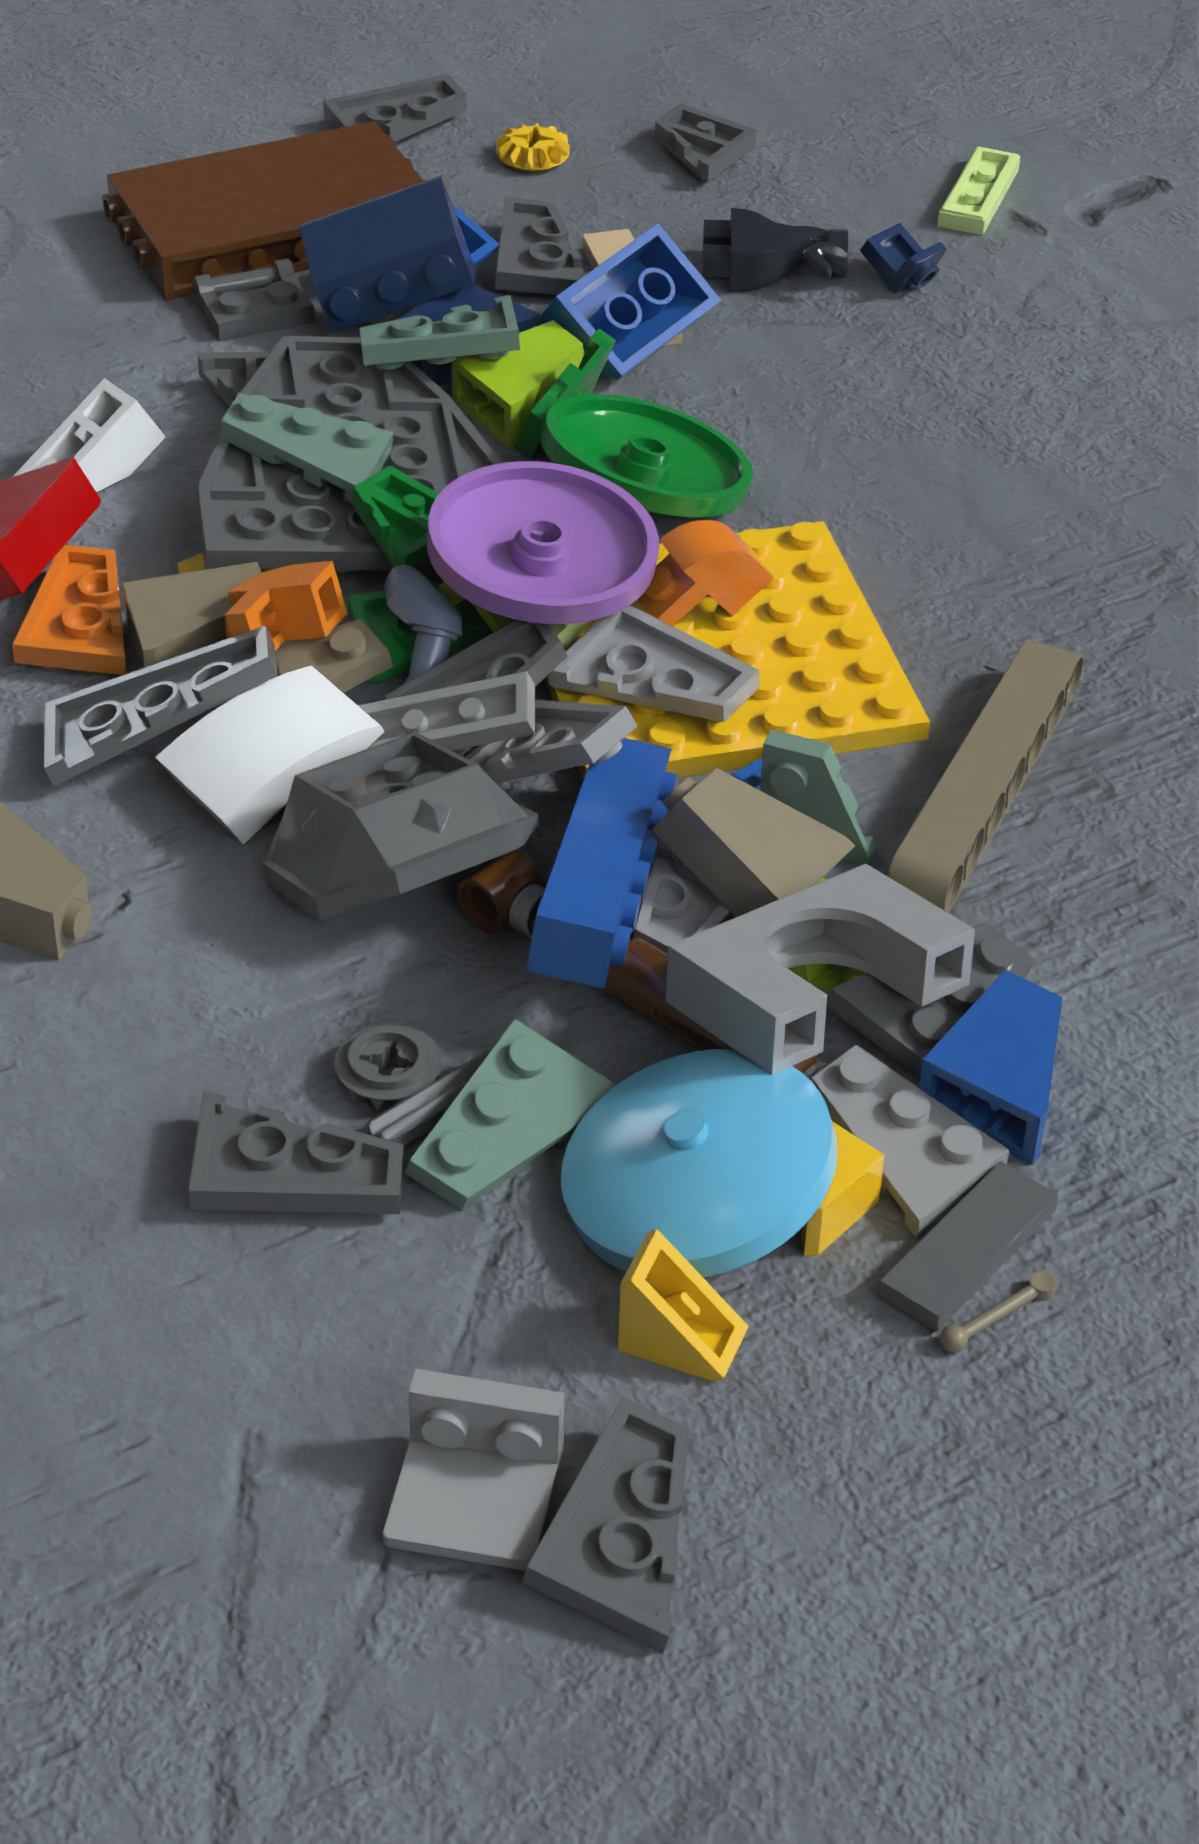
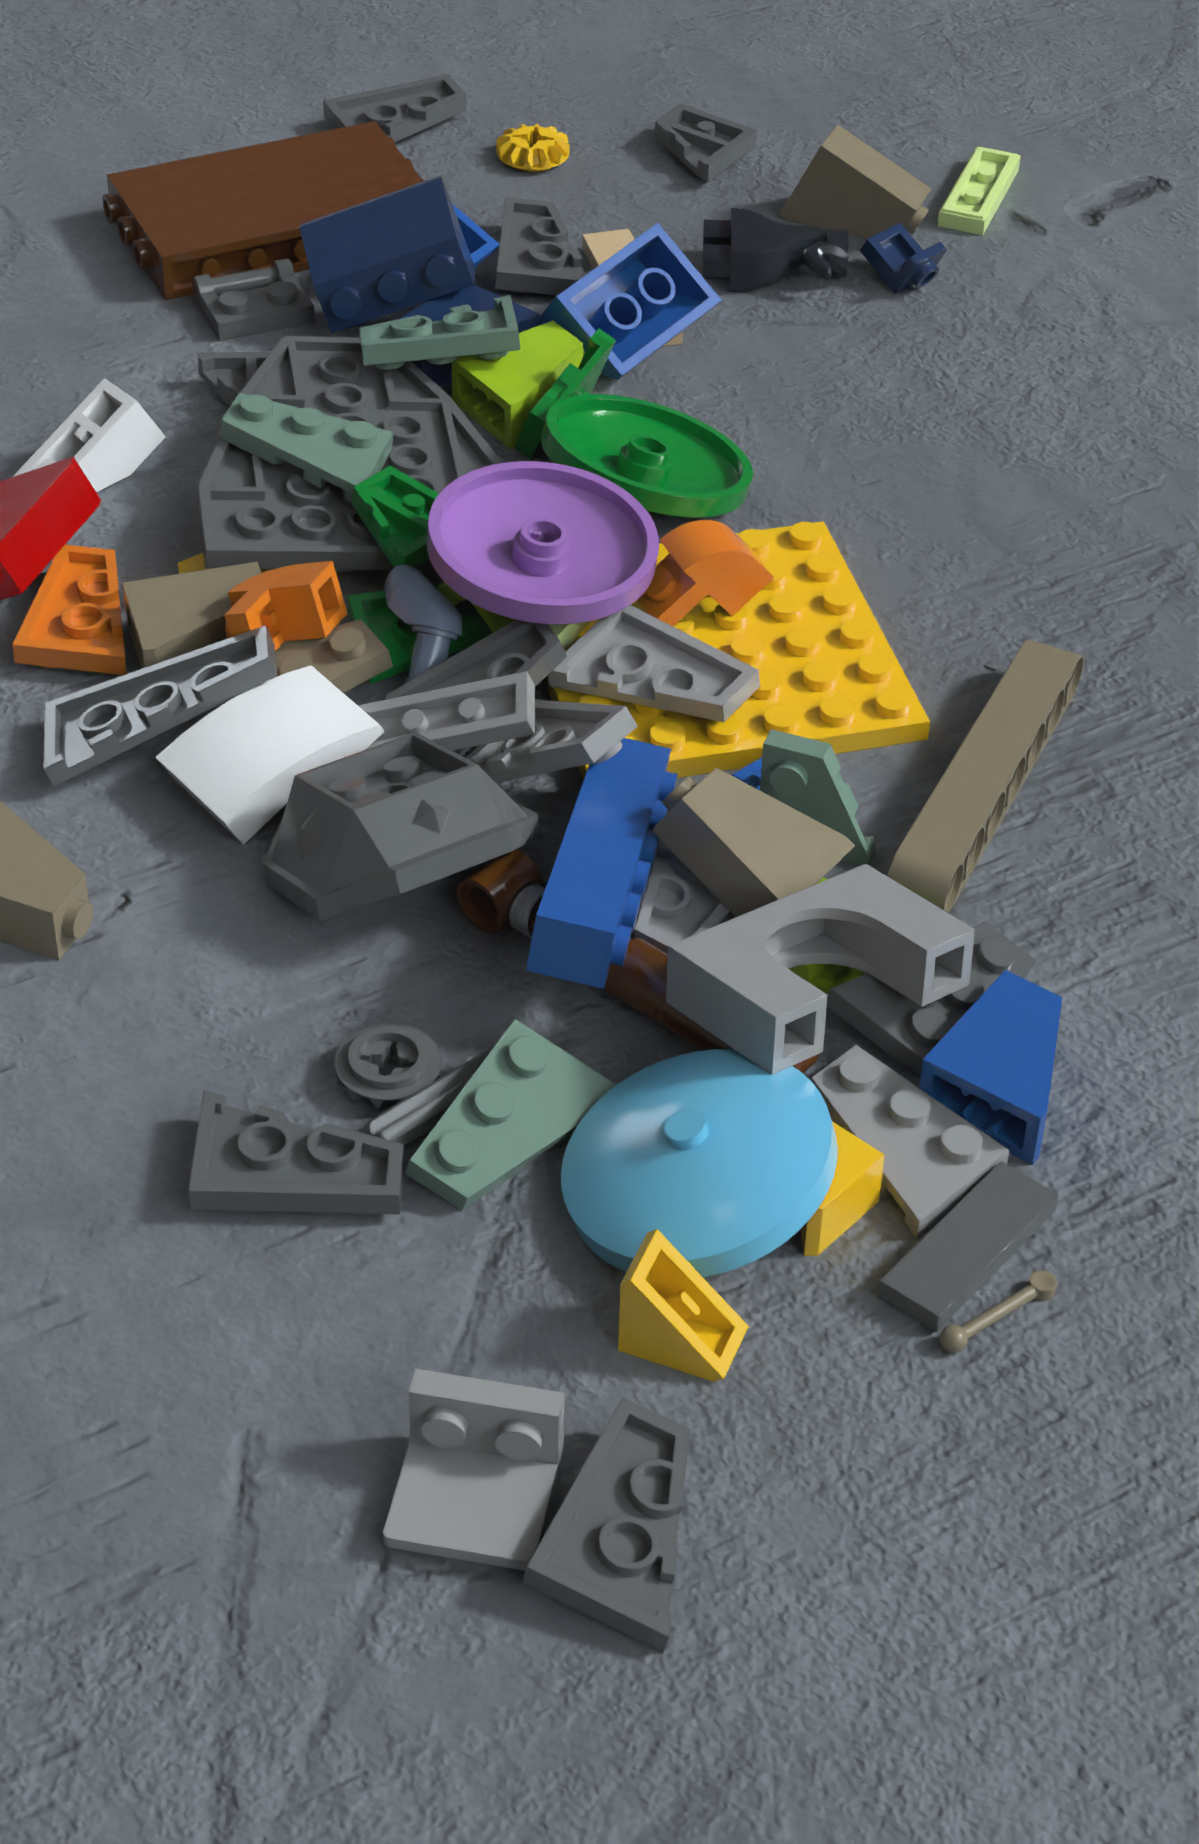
(855, 190): none -> dark tan slope

